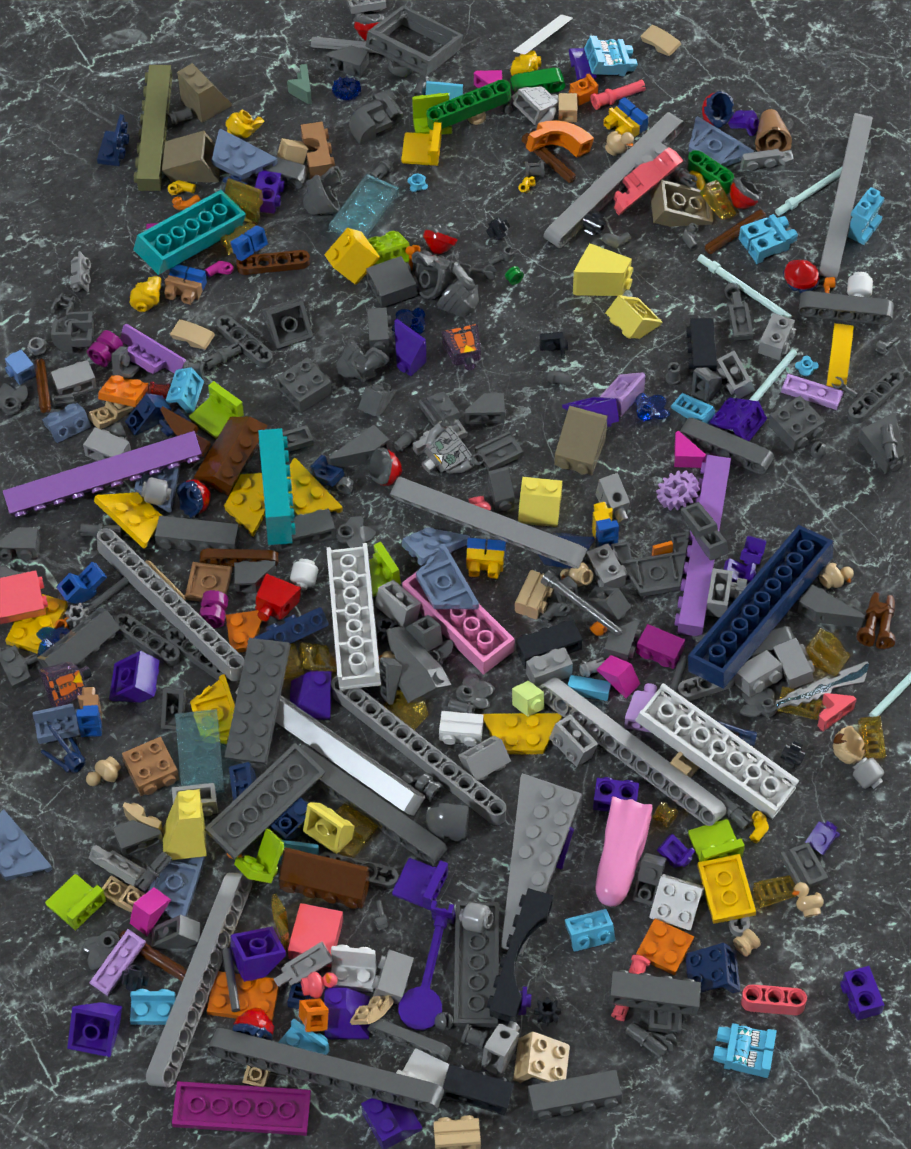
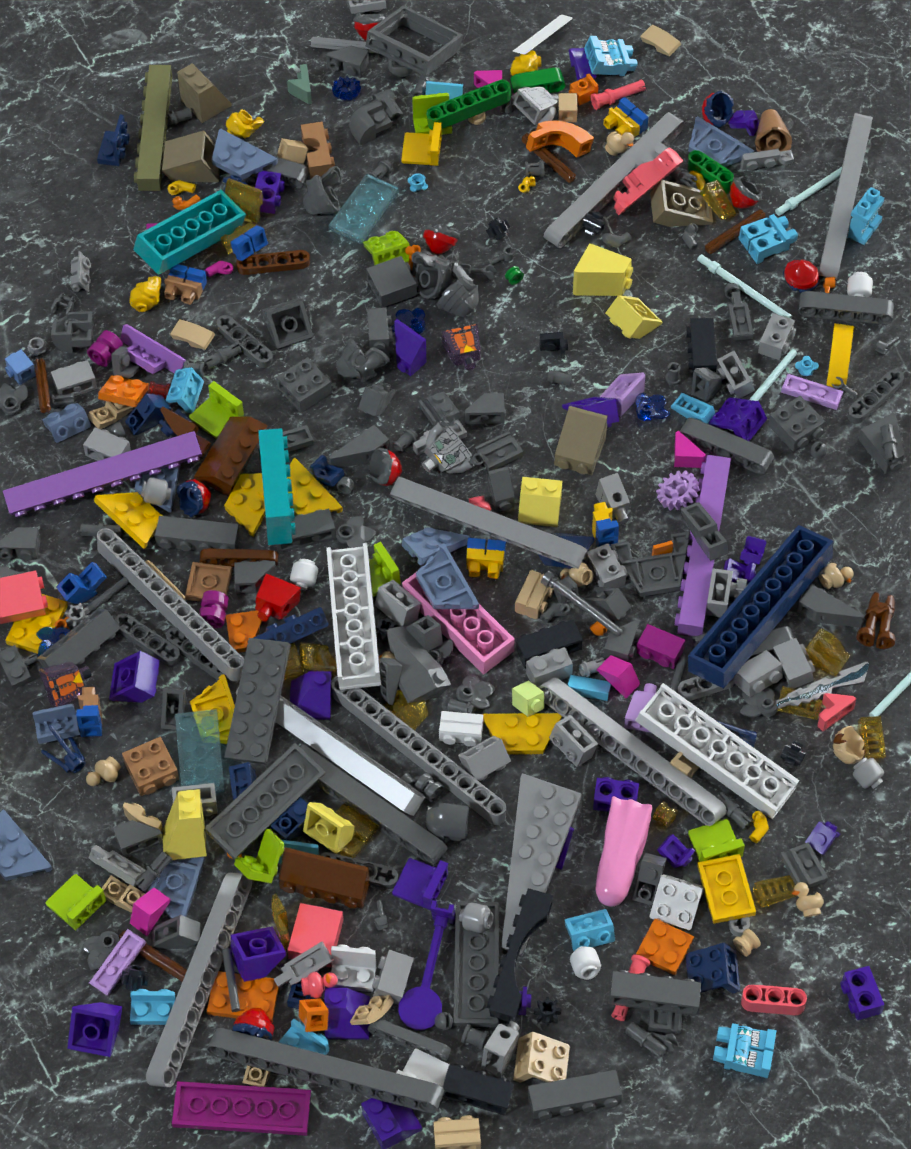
(352, 255): yellow slope -> none
(585, 962): none -> white head

